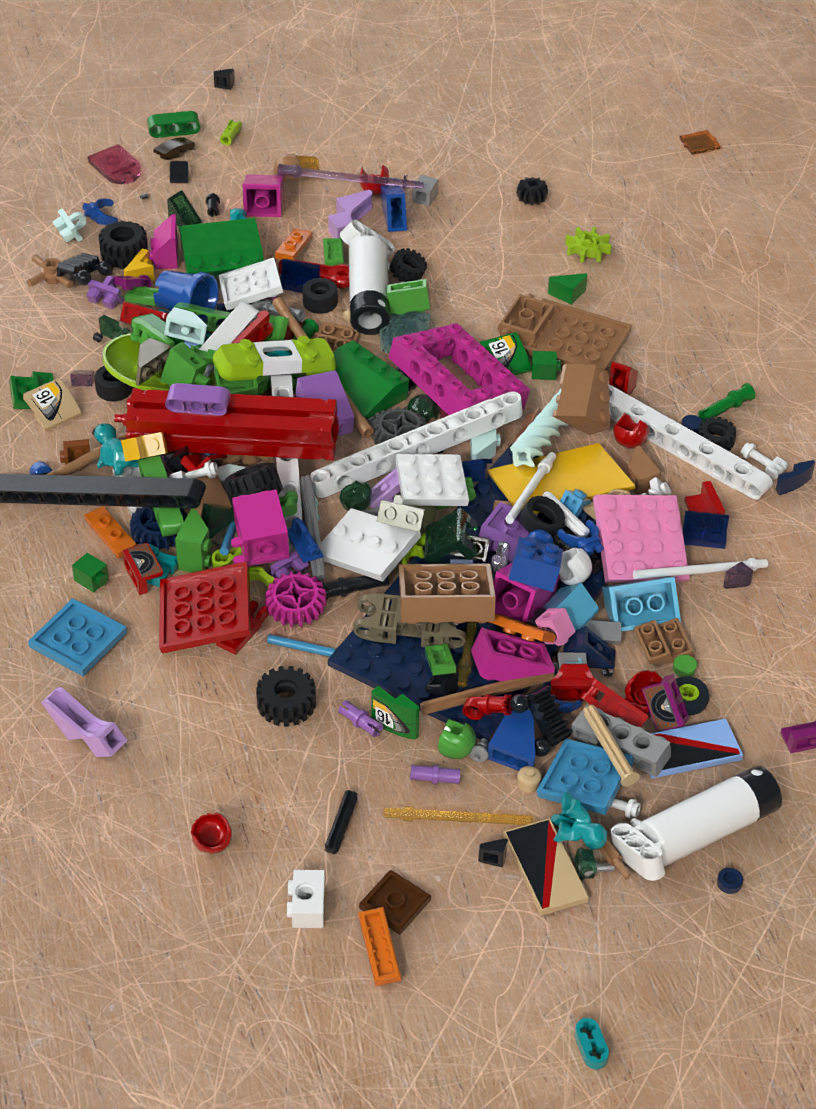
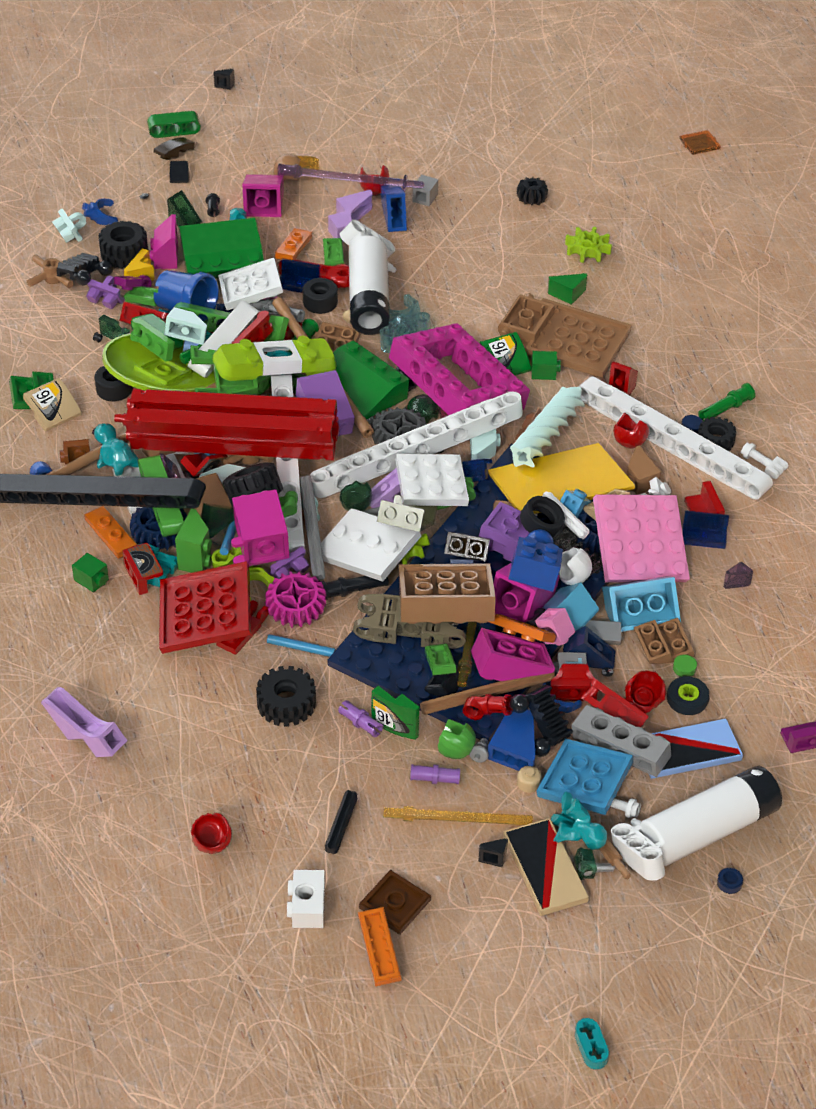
(77, 637): dark azure plate -> none
(82, 377): slope -> none
(116, 165): clear pink tile -> none
(144, 446): yellow slope -> none
(151, 359): dark tan slope -> none
(175, 460): black slope -> none
(184, 367): bright green torso -> none
(198, 399): medium lavender beam -> none
(210, 470): white hinge -> none
(230, 132): lime bar -> none
(303, 541): blue hinge -> none
(408, 297): bright green slope -> none
(411, 259): black tyre -> none
(449, 535): clear green panel -> none
(501, 558): clear plate -> none
(543, 468): white bar -> none
(584, 398): medium nougat wedge -> none
(589, 545): blue helmet -> none
(627, 775): tan axle -> none
(666, 704): panel -> none
(697, 569): white bar -> none
(793, 480): dark blue slope -> none

